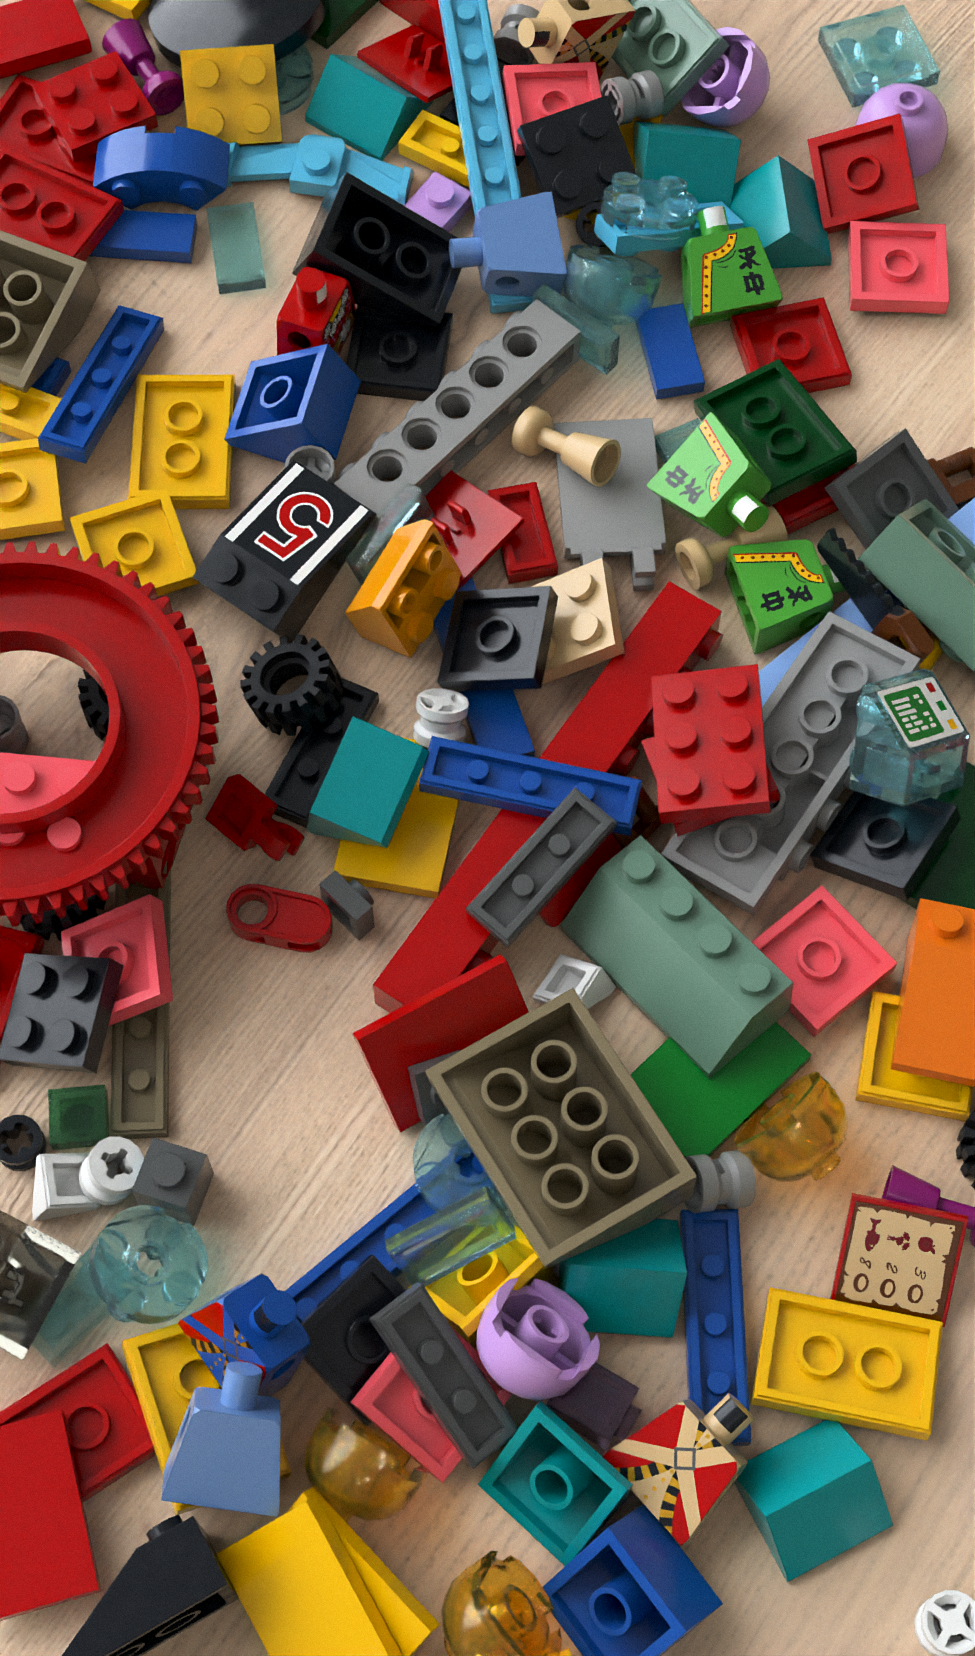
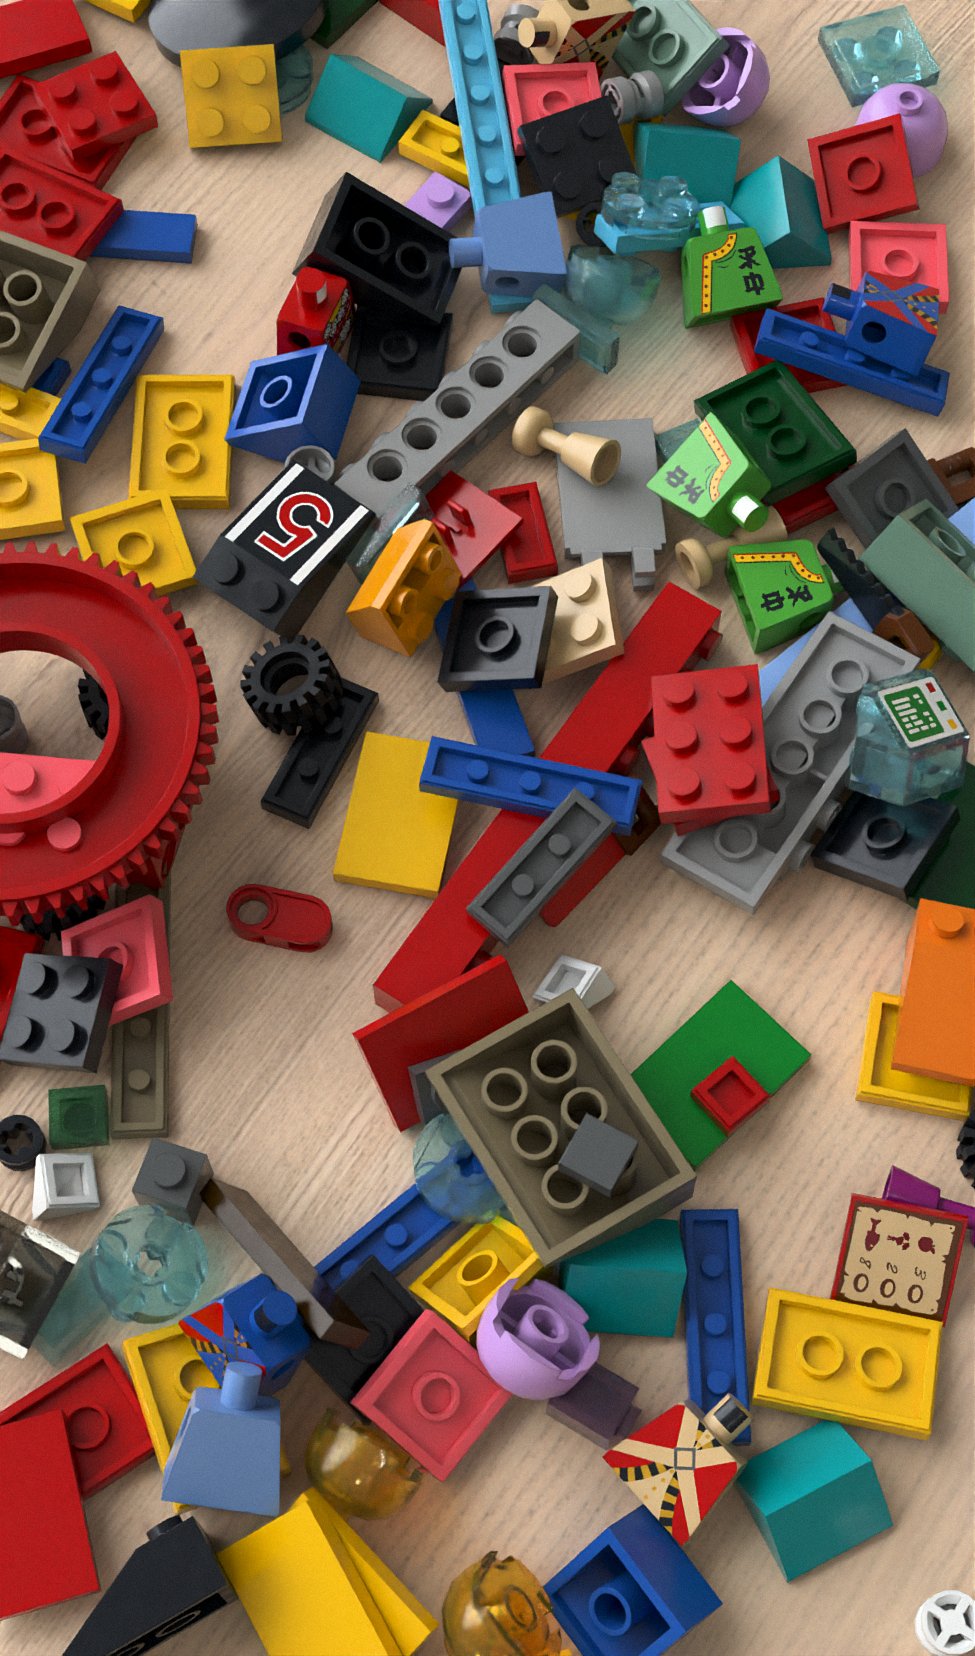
(102, 1181): white wheel -> none
(162, 88): magenta piece -> none
(162, 167): blue brick -> none
(236, 248): clear light blue tile -> none
(246, 819): red plate -> none
(284, 1264): none -> dark brown tile
(316, 166): medium azure plate -> none
(348, 903): dark grey plate -> none
(366, 785): teal slope -> none
(412, 61): red piece -> none
(440, 715): white wheel -> none
(444, 1375): dark grey tile -> none
(451, 1238): clear light blue tile -> none
(555, 1484): teal slope -> none
(598, 1155): none -> dark grey tile
(670, 352): blue tile -> none
(677, 957): sand green slope -> none
(722, 1181): light grey wheel -> none
(730, 1096): none -> red tile
(797, 1132): clear yellow cylinder -> none
(825, 958): coral plate -> none
(829, 356): none -> blue tile
(888, 318): none -> blue torso

